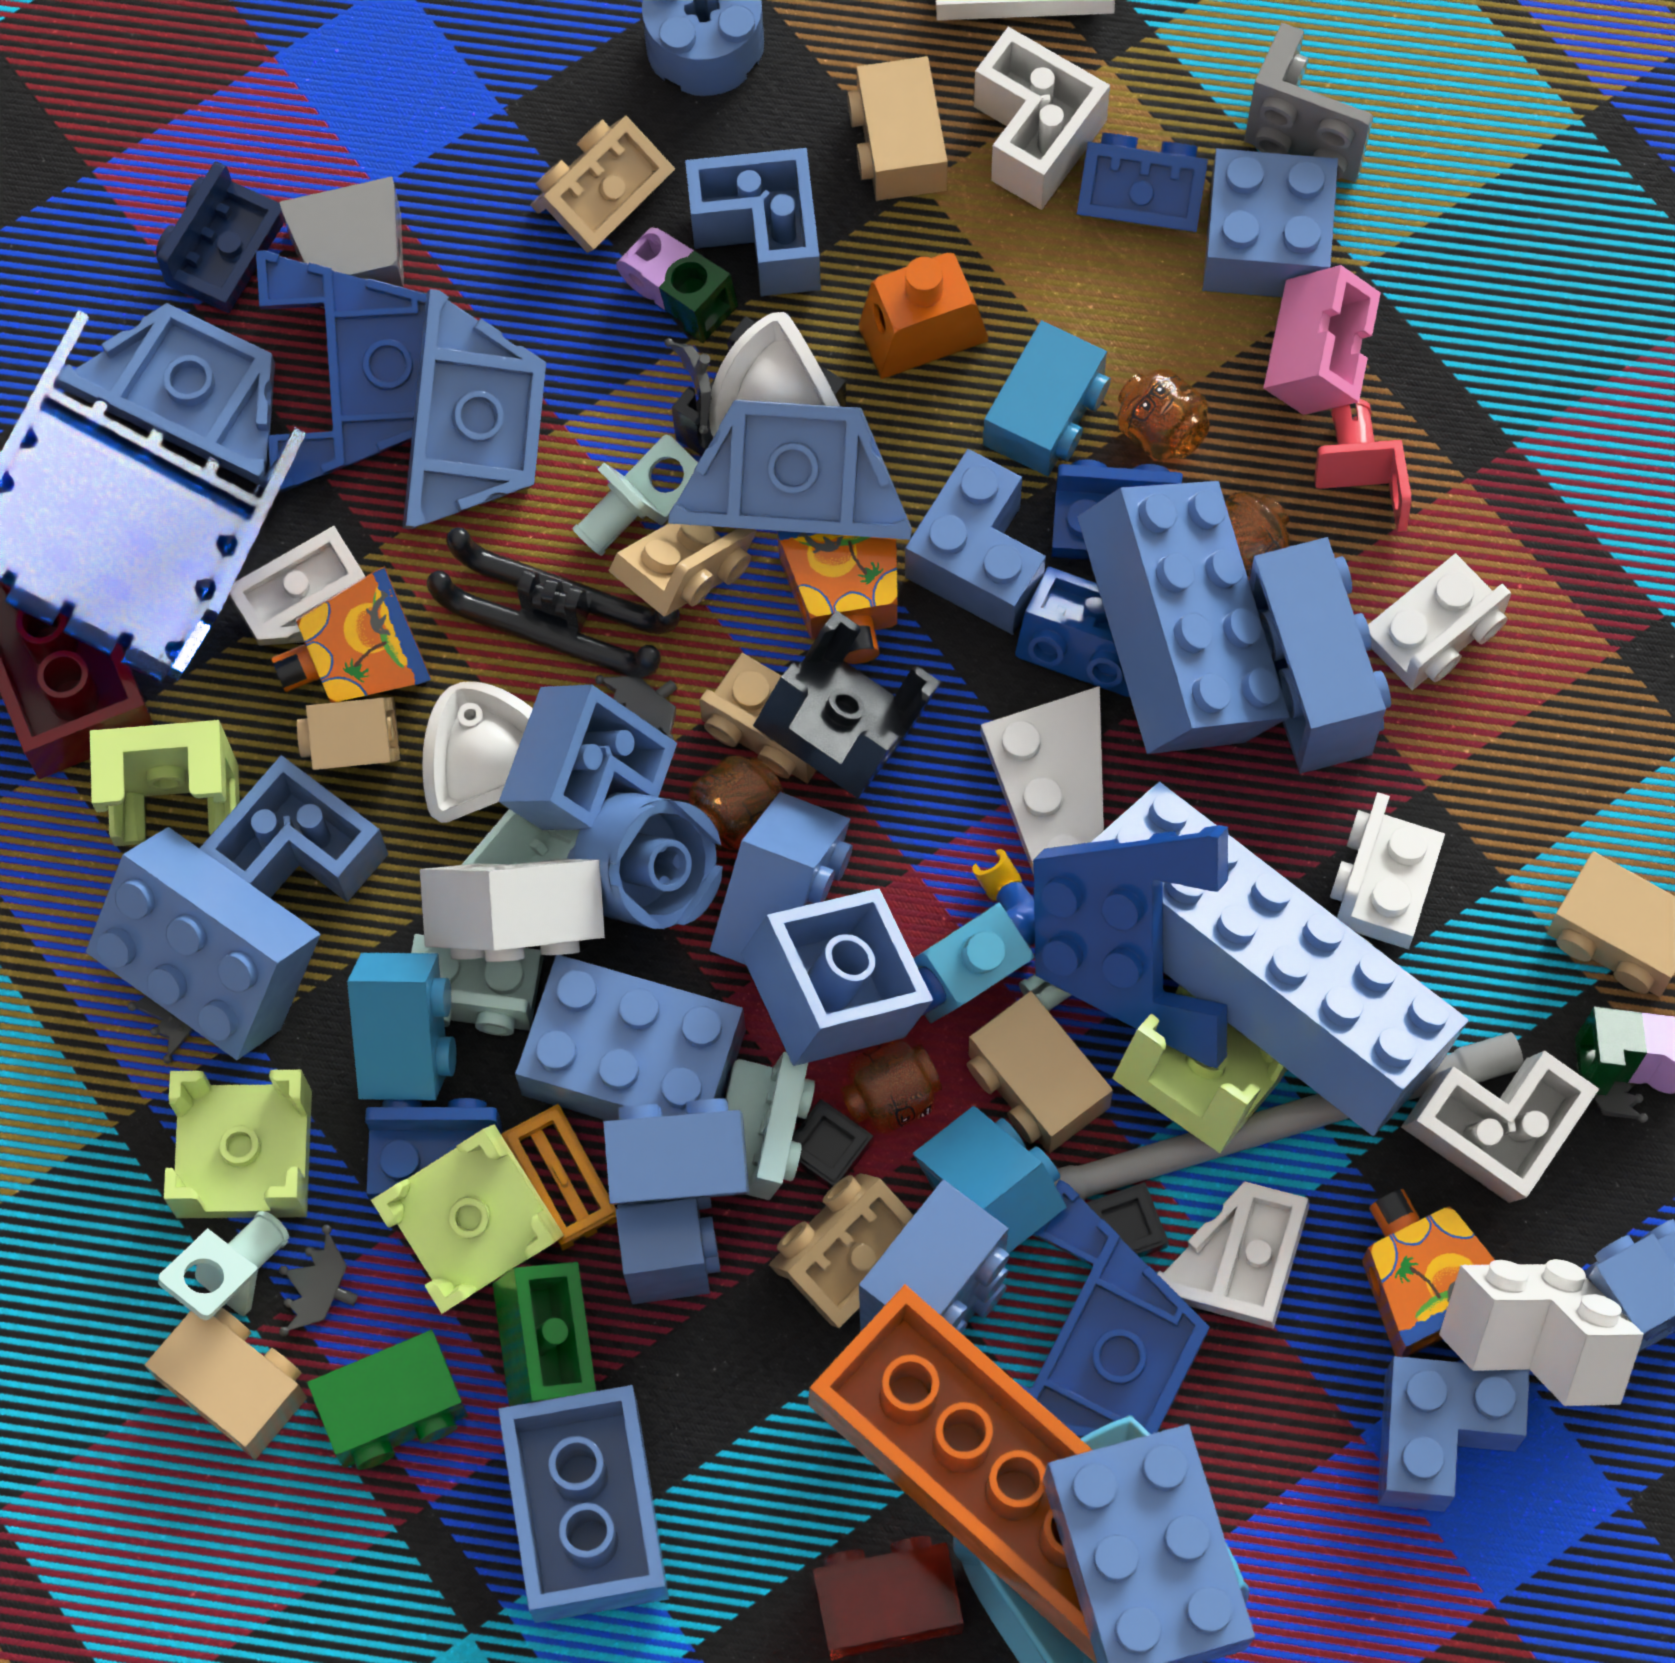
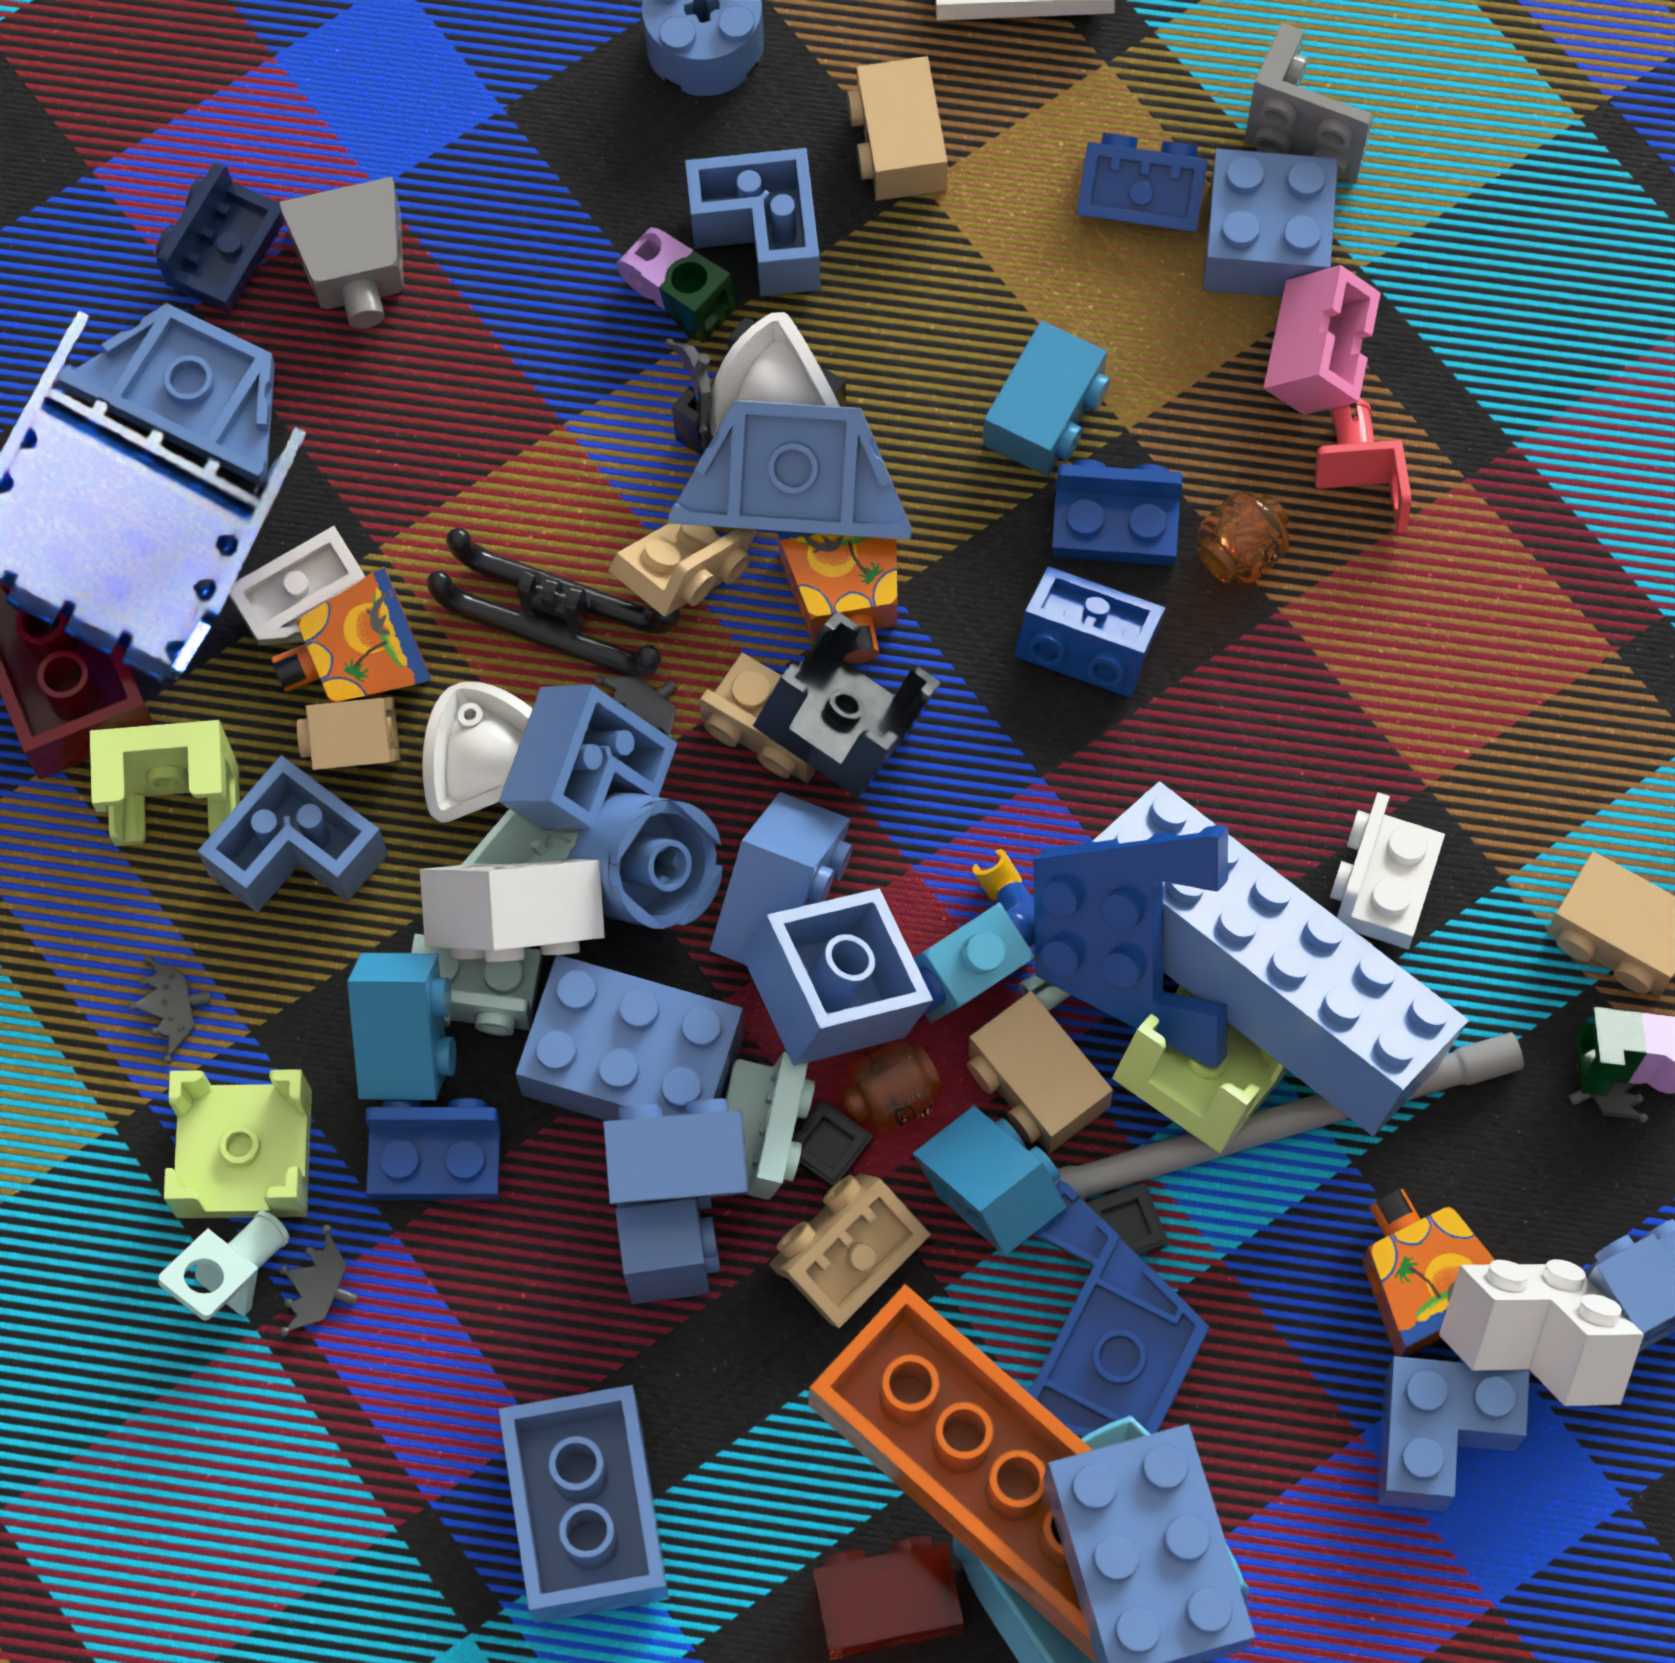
(202, 942): medium blue brick -> none
(228, 1380): tan brick -> none
(371, 360): blue wing -> none
(388, 1401): green brick -> none
(469, 1217): yellowish green panel -> none
(471, 415): medium blue wing -> none
(543, 1333): green brick -> none
(586, 1224): light orange tile -> none
(603, 183): tan bracket -> none
(634, 496): light aqua bracket -> none
(735, 796): clear orange head -> none
(920, 315): orange torso -> none
(945, 1254): medium blue brick -> none
(964, 548): medium blue brick -> none
(1047, 112): white brick -> none
(1051, 770): white wing -> none
(1163, 414): clear orange head -> none
(1182, 616): medium blue brick -> none
(1242, 1256): white wing -> none
(1319, 654): medium blue brick -> none
(1436, 621): white bracket -> none
(1505, 1138): white brick -> none

